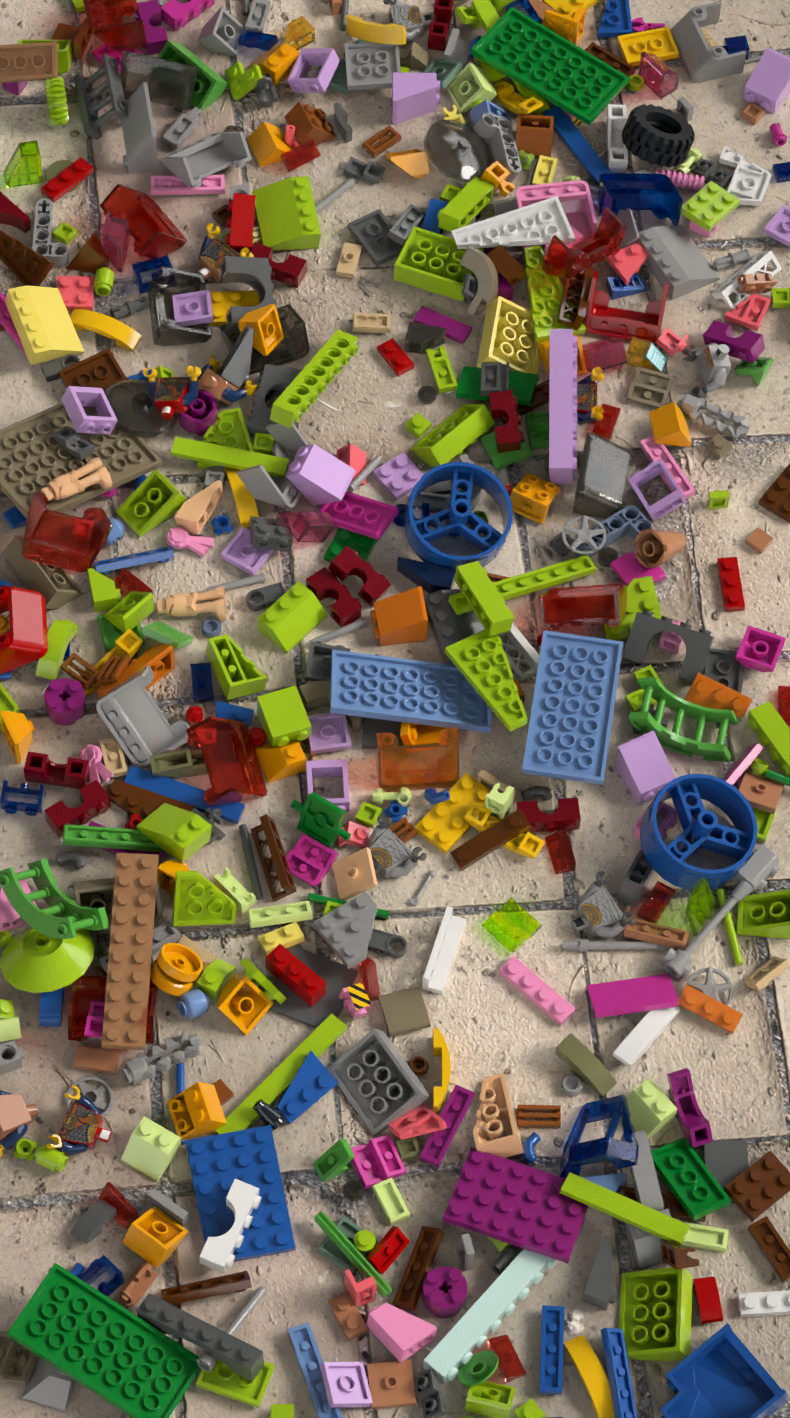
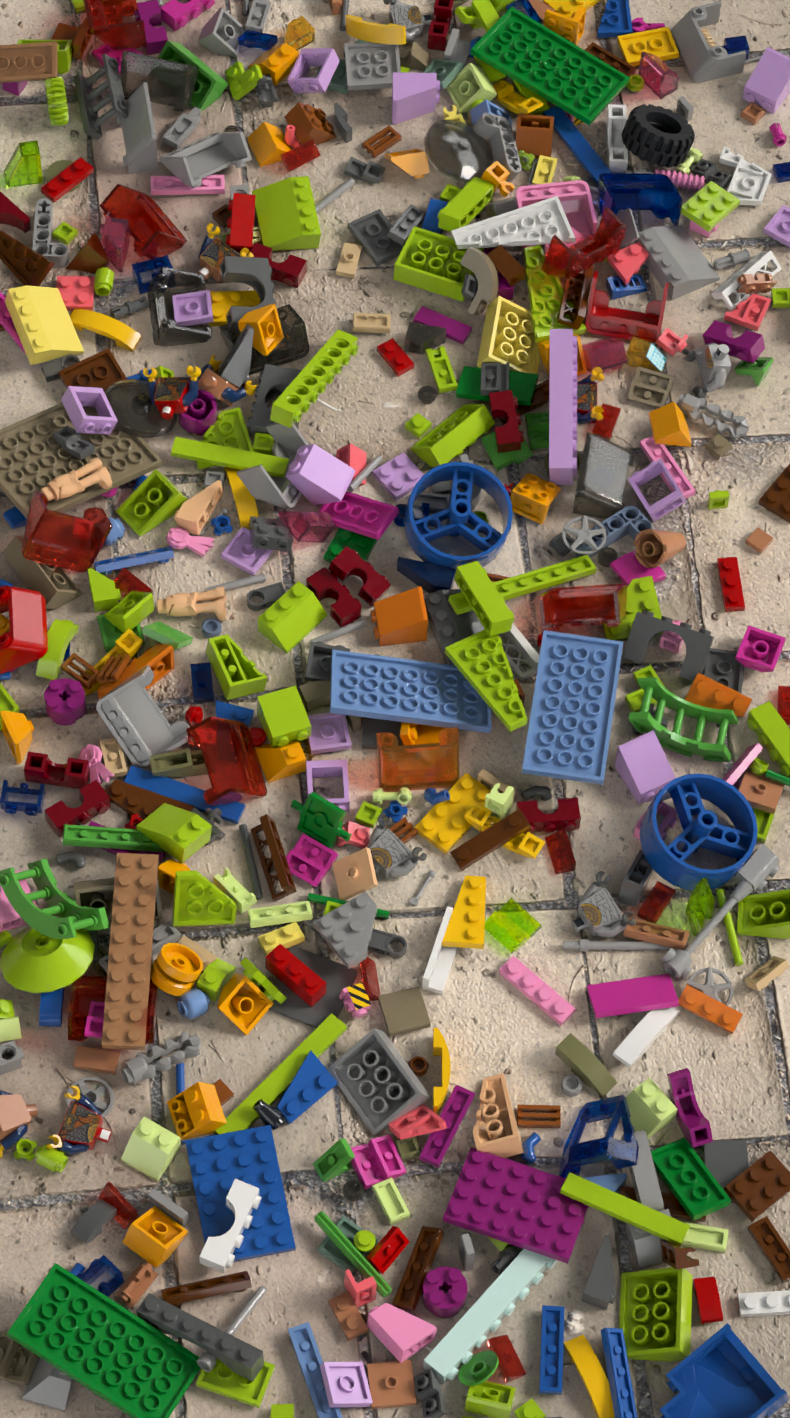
(468, 916): none -> yellow wing

